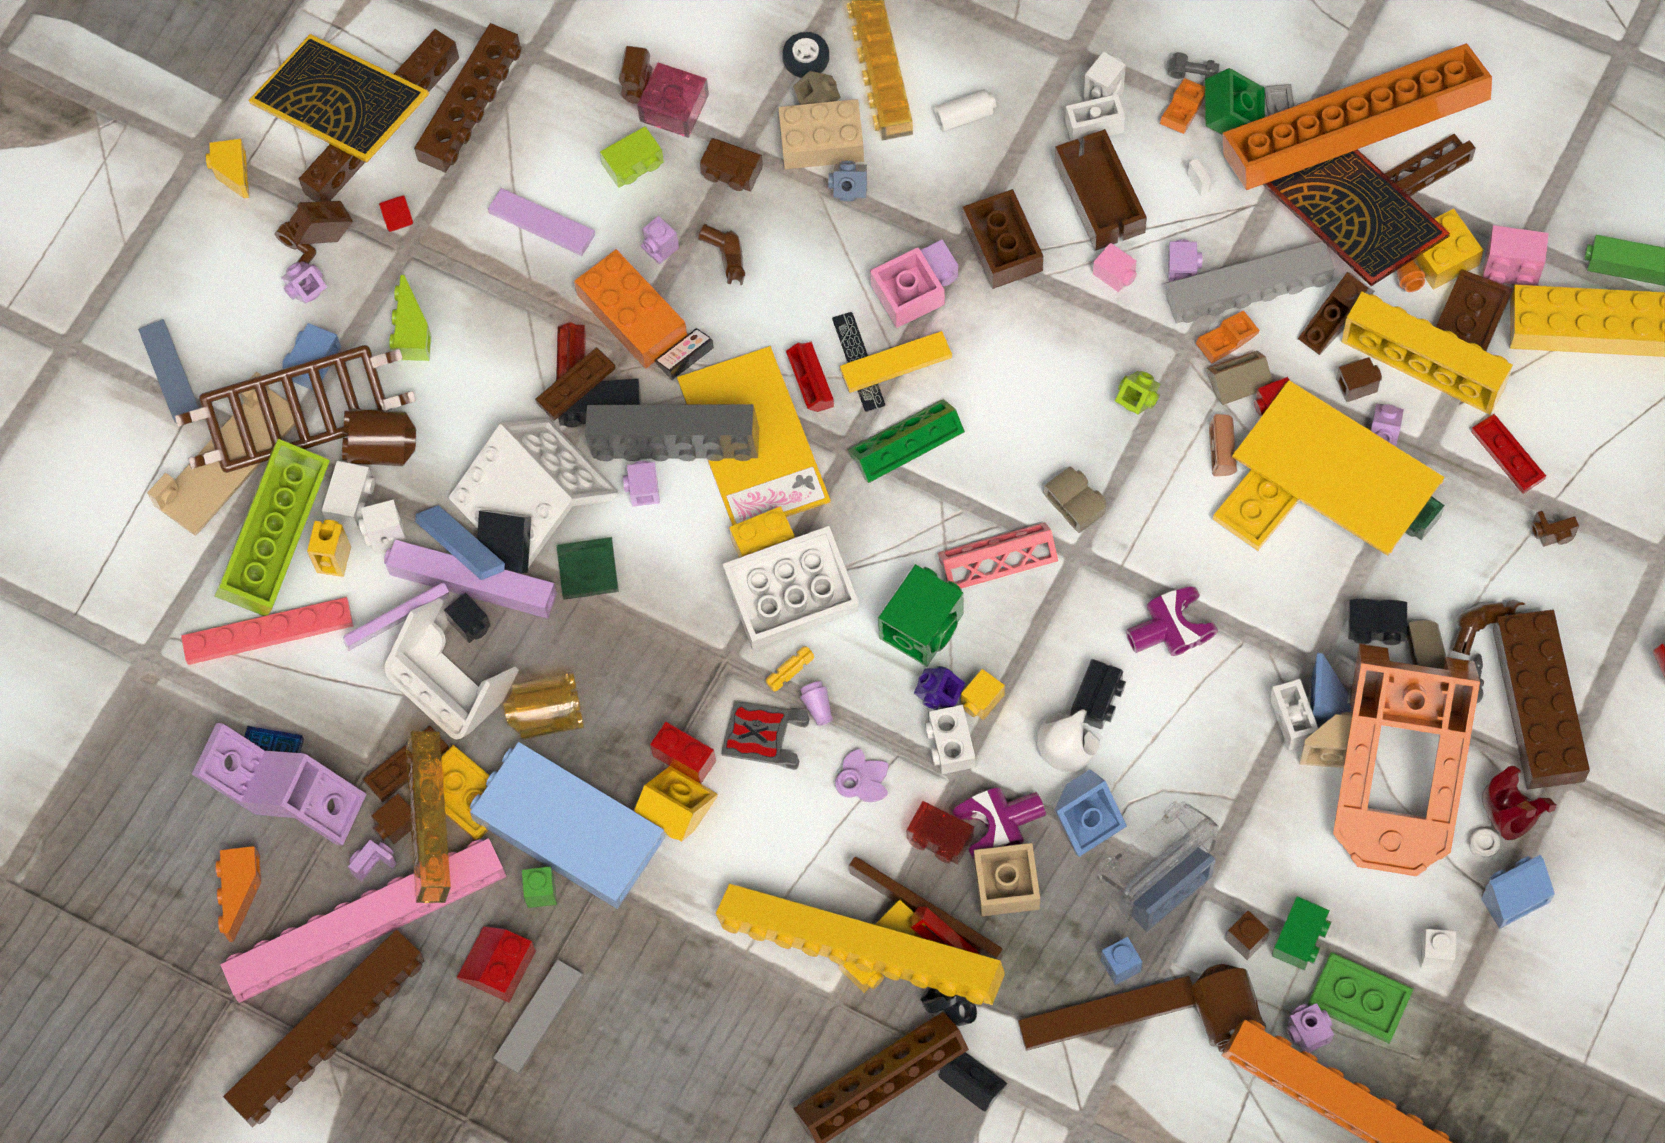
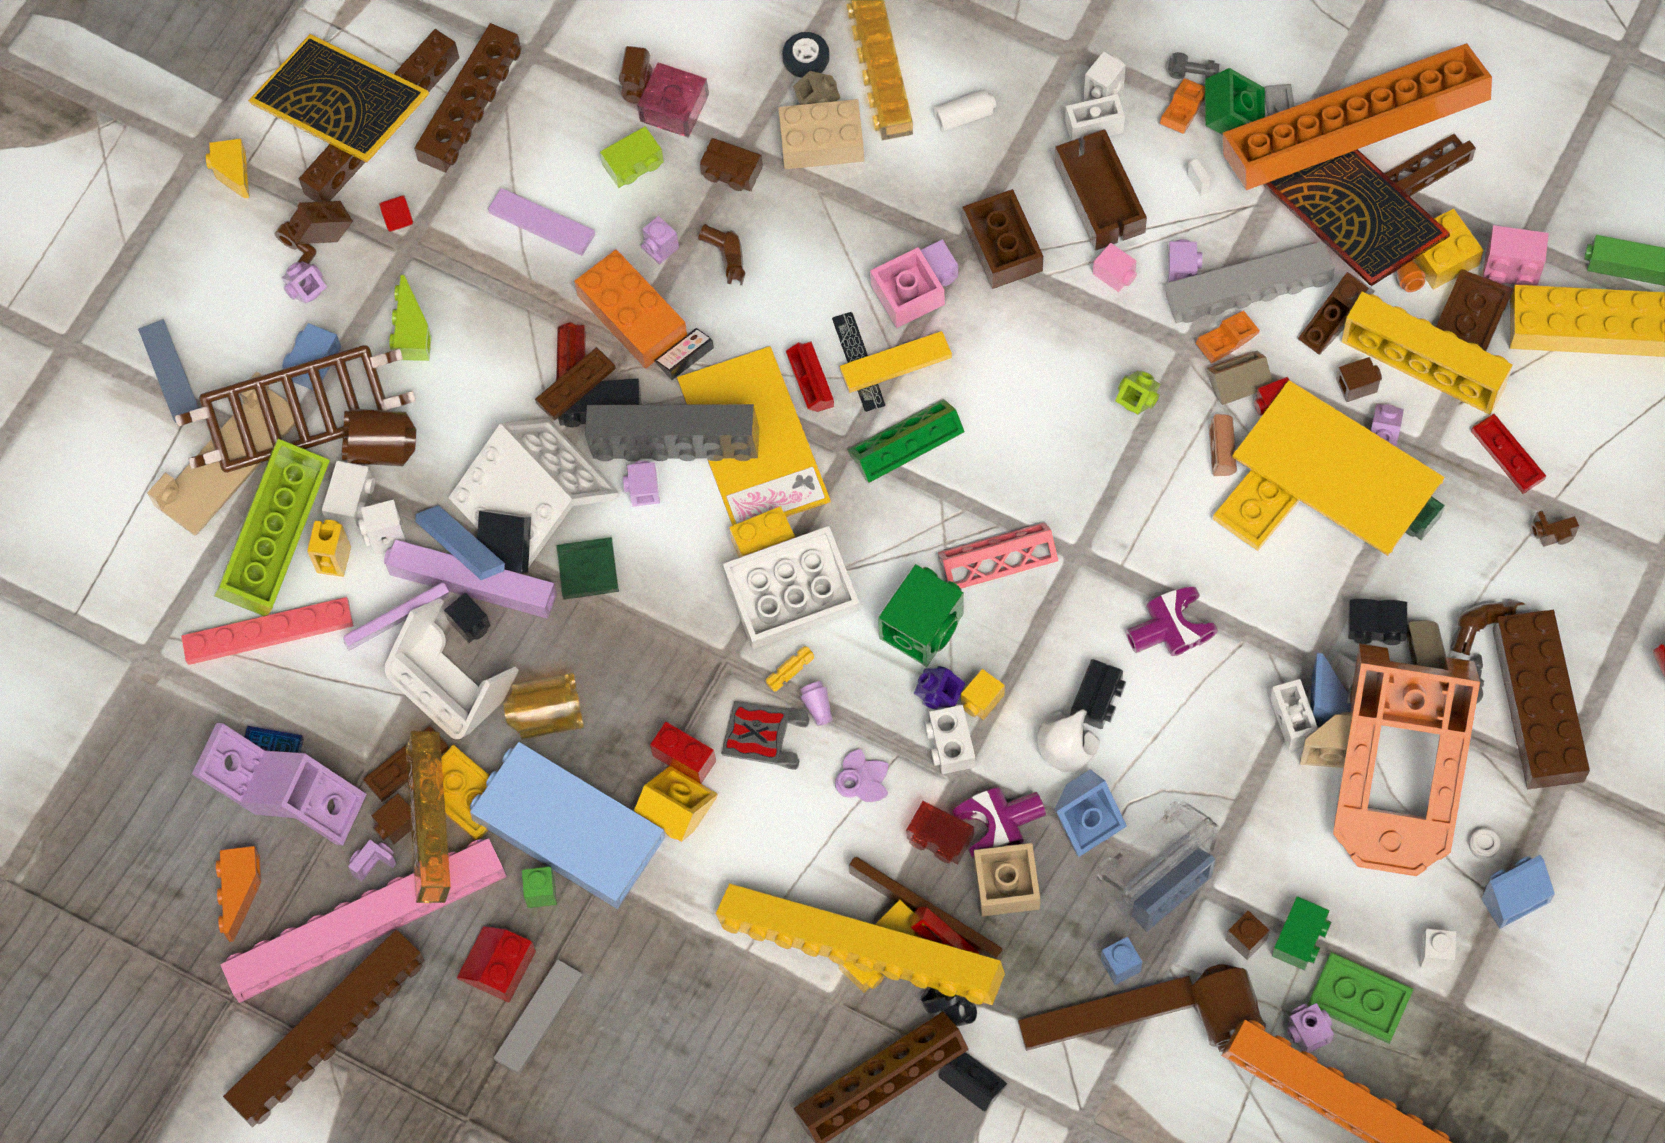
(848, 180): sand blue brick -> none
(1075, 499): dark tan brick -> none
(1509, 809): dark red piece -> none

